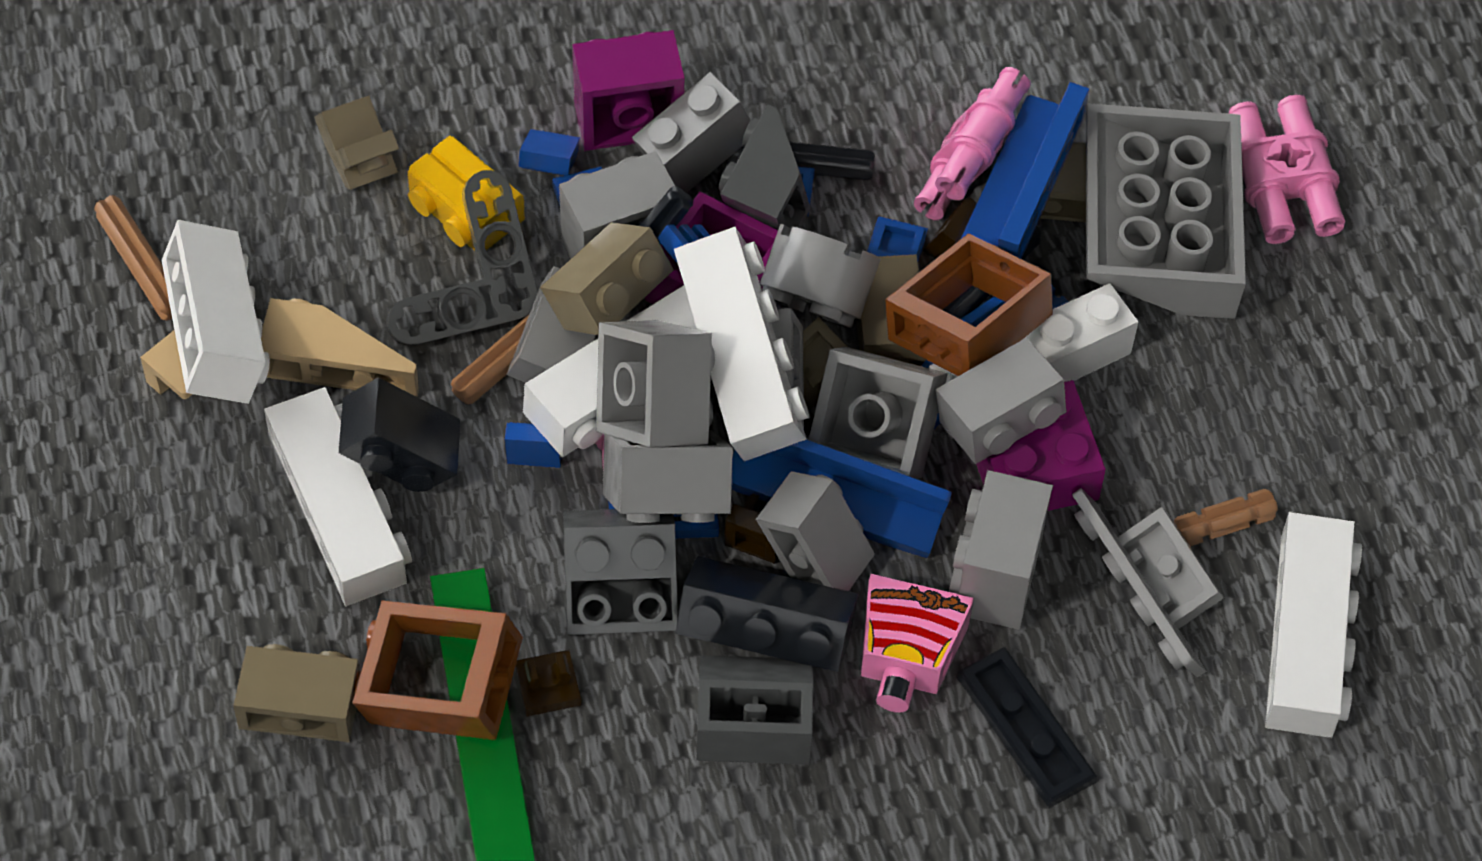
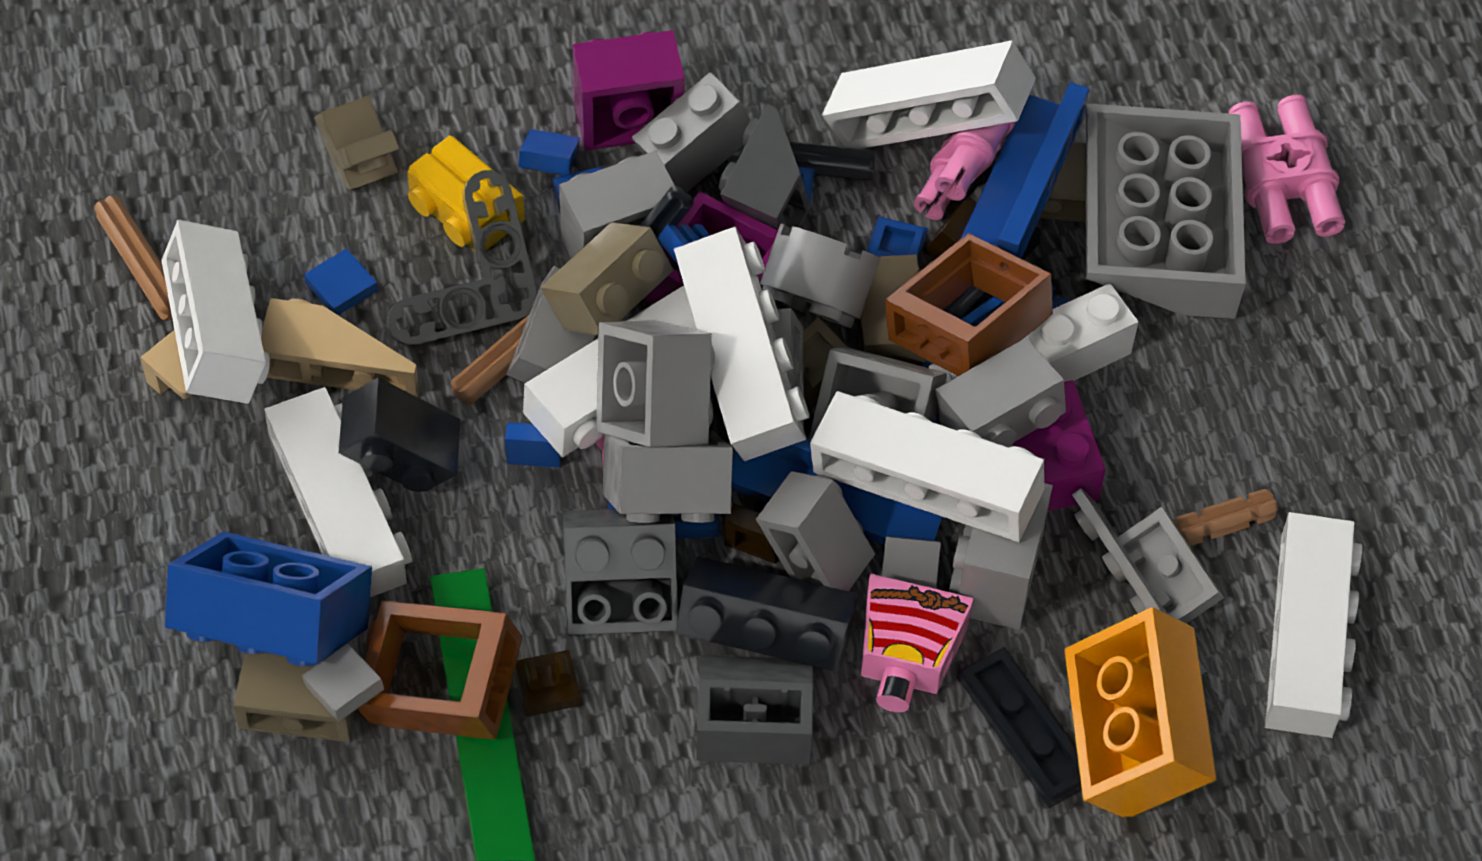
(268, 598): none -> blue brick
(340, 282): none -> blue tile
(343, 682): none -> light grey tile
(911, 560): none -> light grey tile
(928, 465): none -> white brick
(930, 96): none -> white brick
(1139, 713): none -> light orange brick

